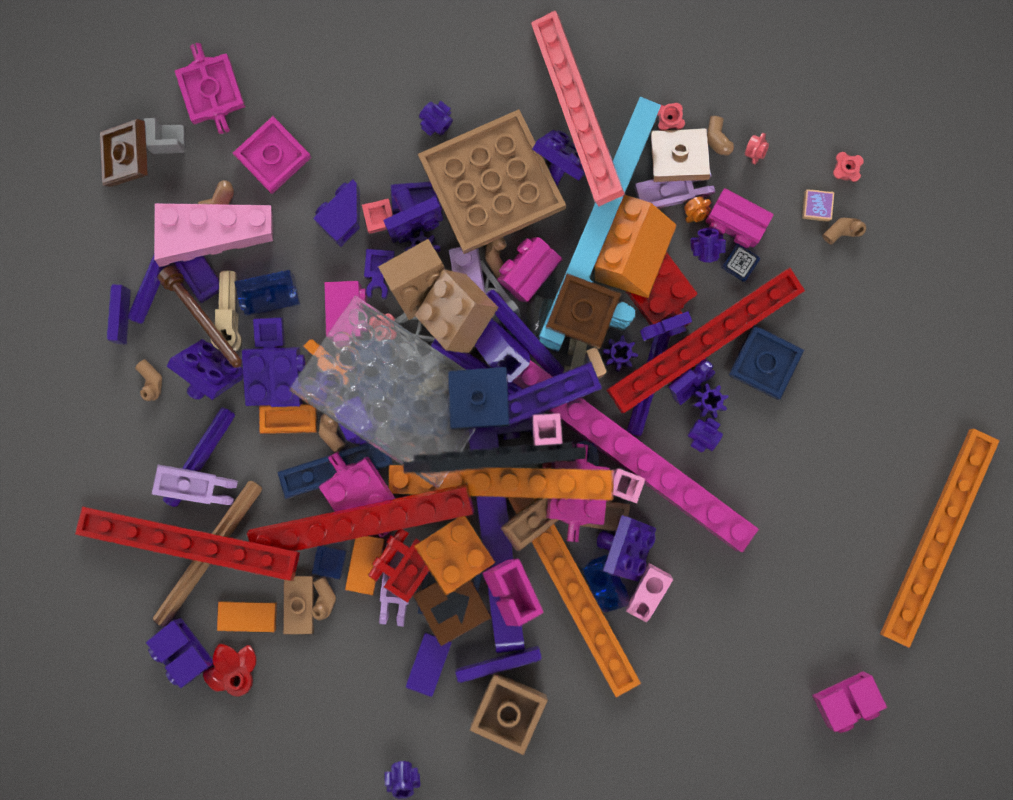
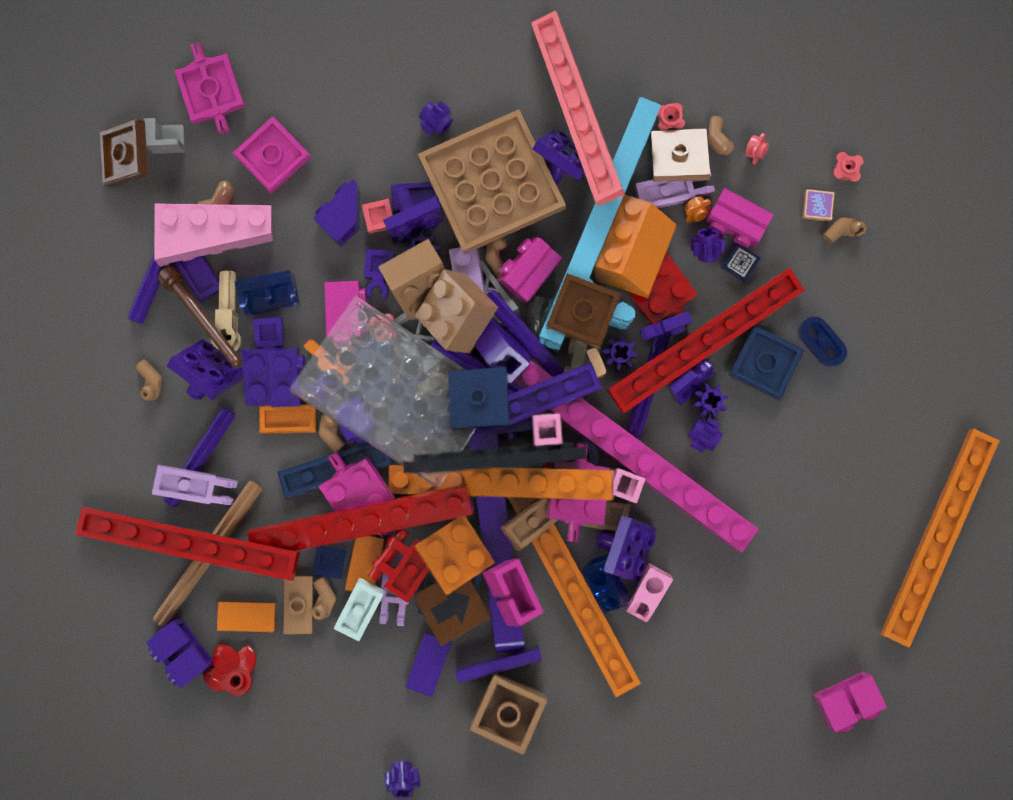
(118, 314): dark purple tile -> none
(359, 609): none -> light aqua plate
(824, 339): none -> clear blue plate

